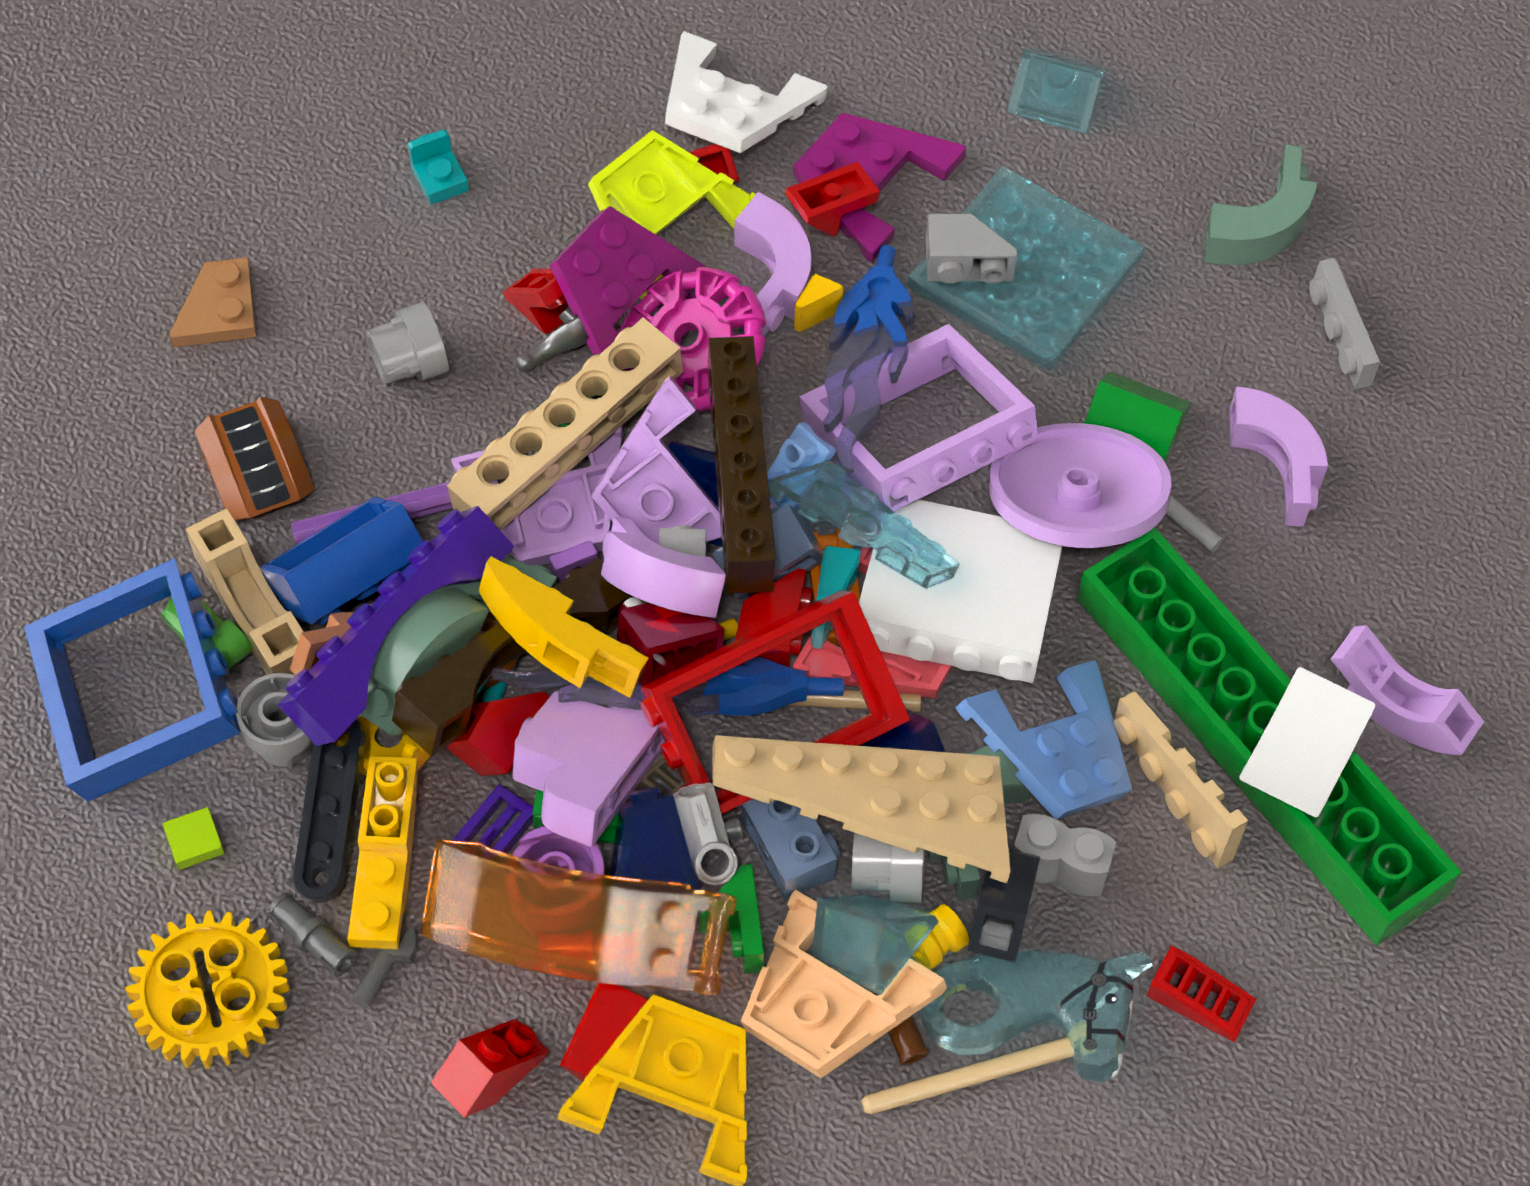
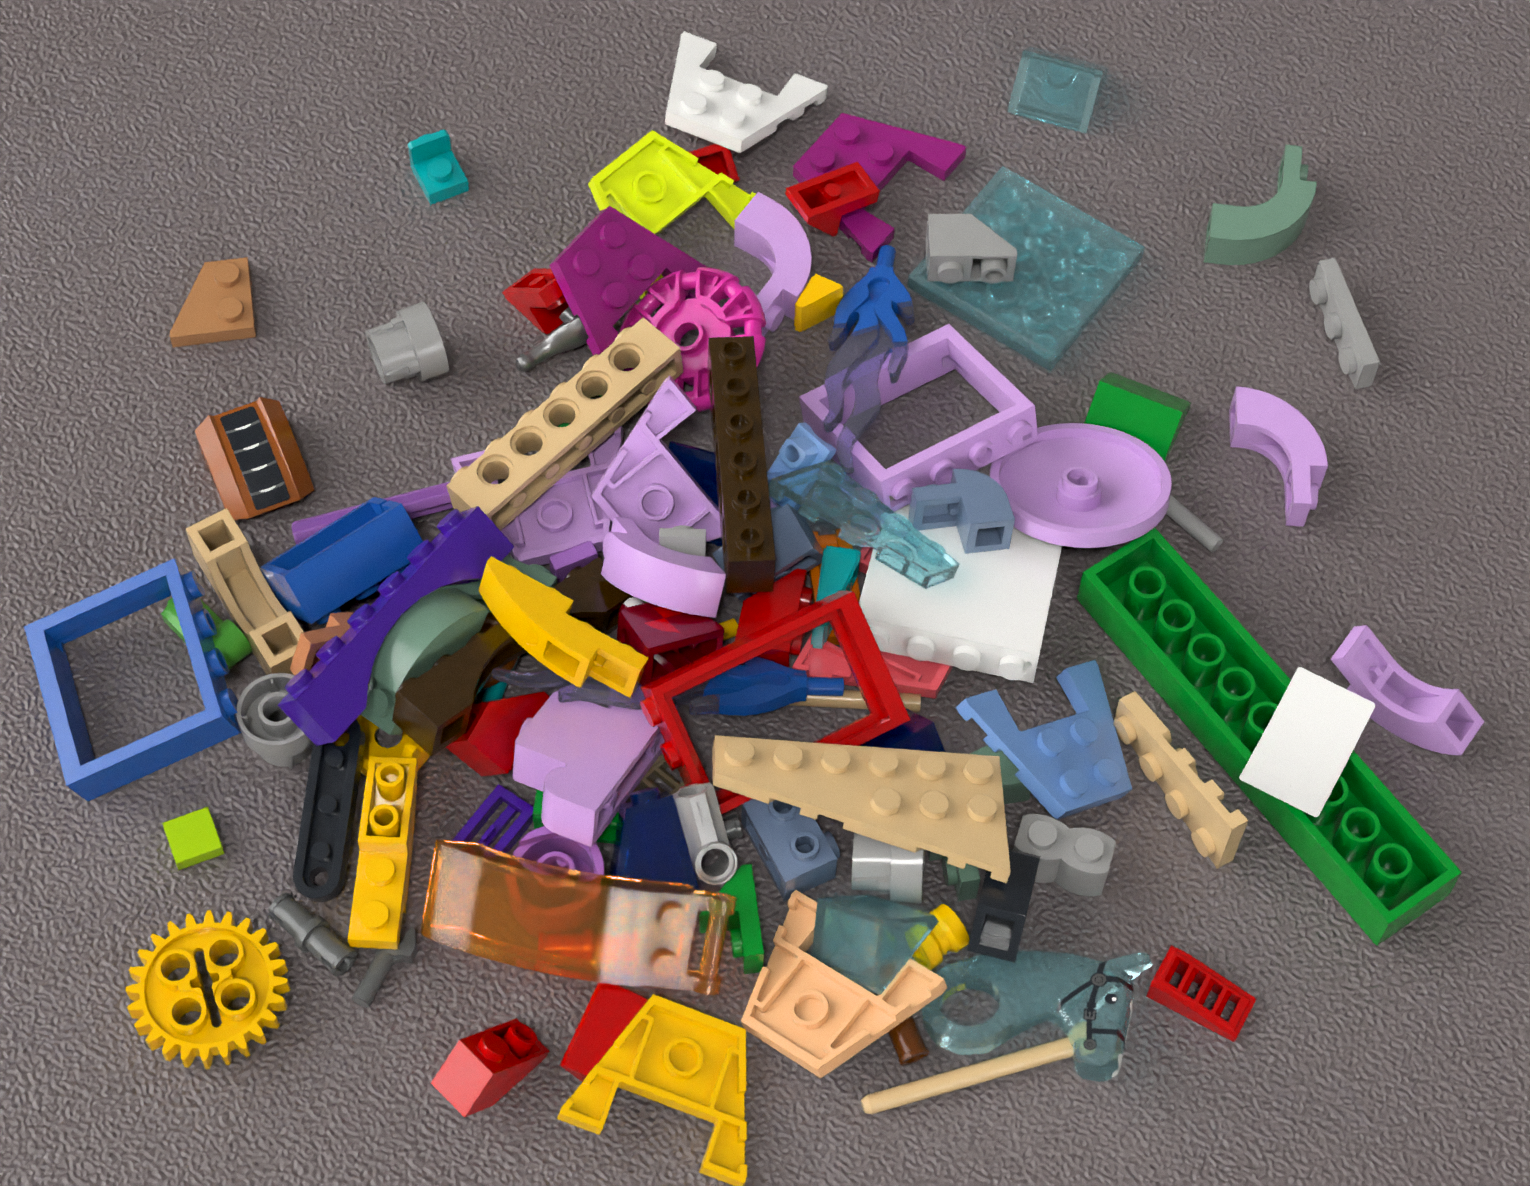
(972, 504): none -> sand blue brick

